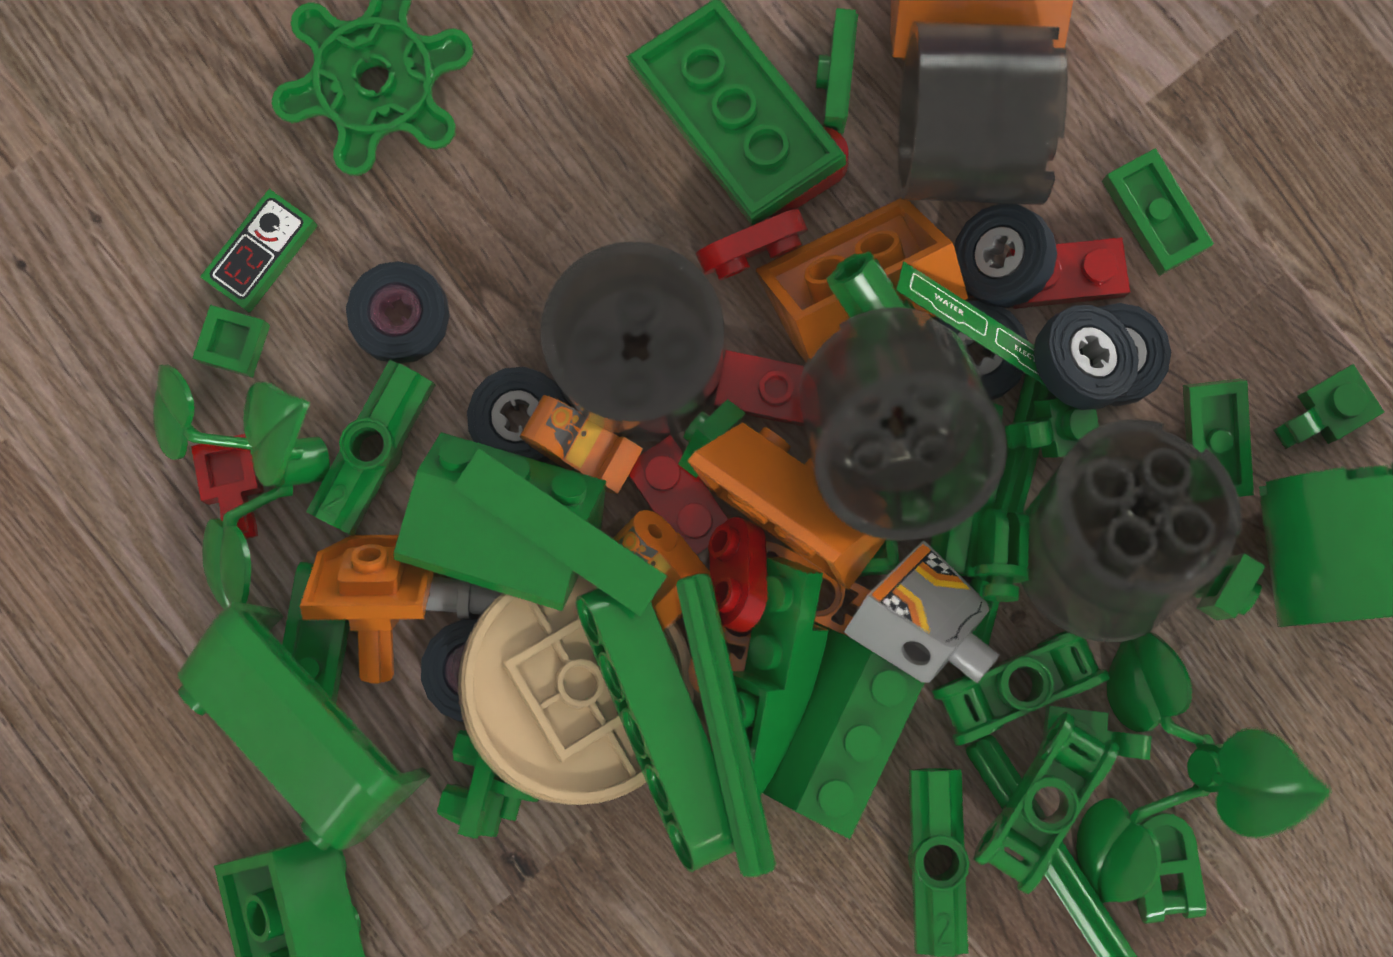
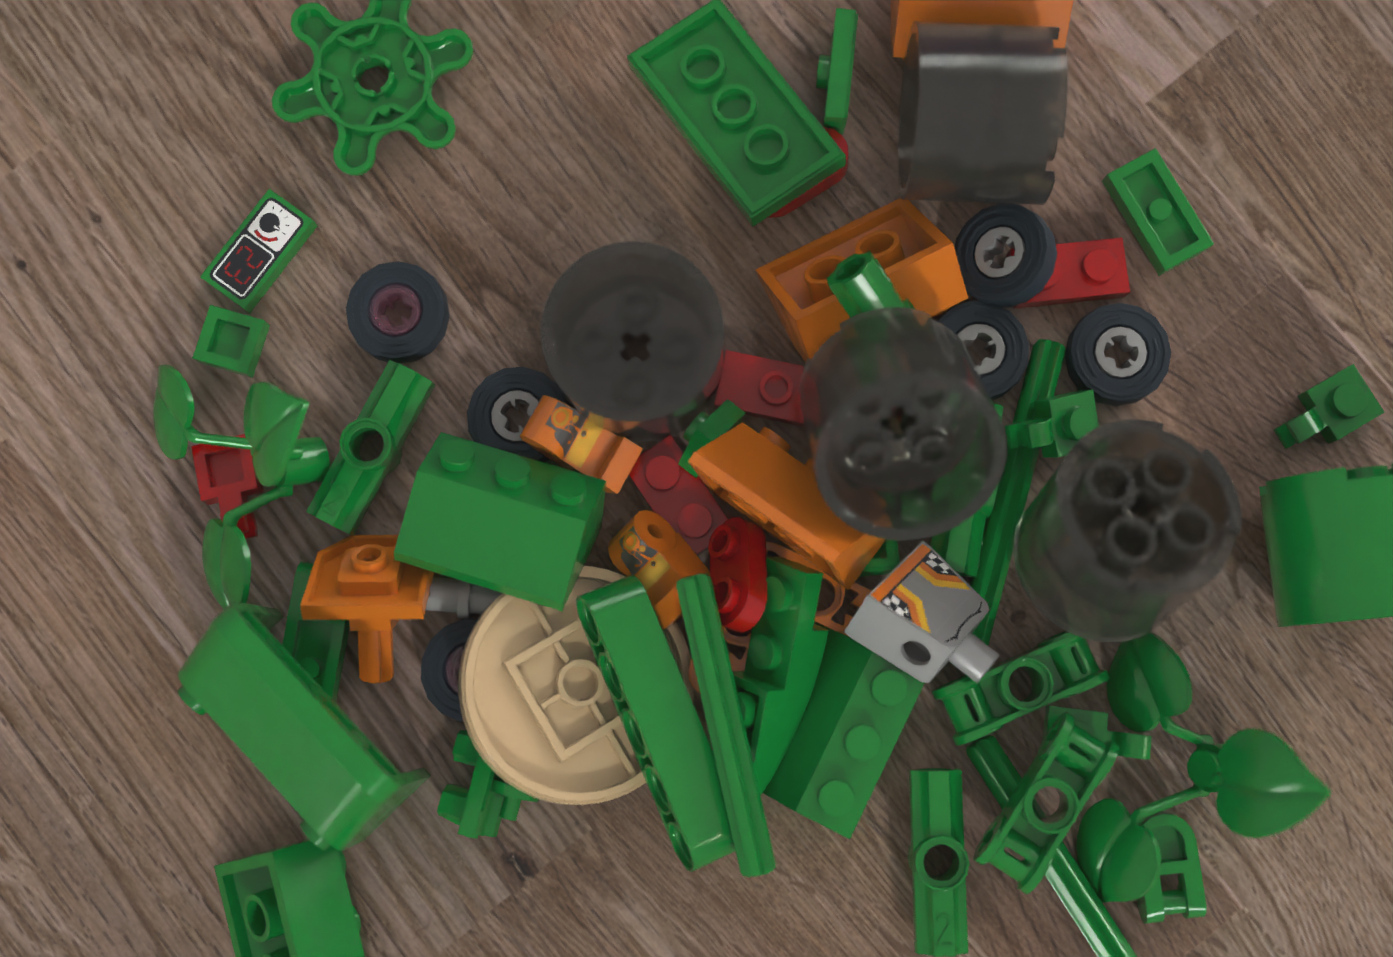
(560, 532): green sticker -> none
(775, 235): red plate -> none
(967, 319): green sticker -> none
(1002, 554): green arm -> none
(1102, 341): black bush -> none
(1220, 421): green plate -> none
(1233, 589): green plate -> none

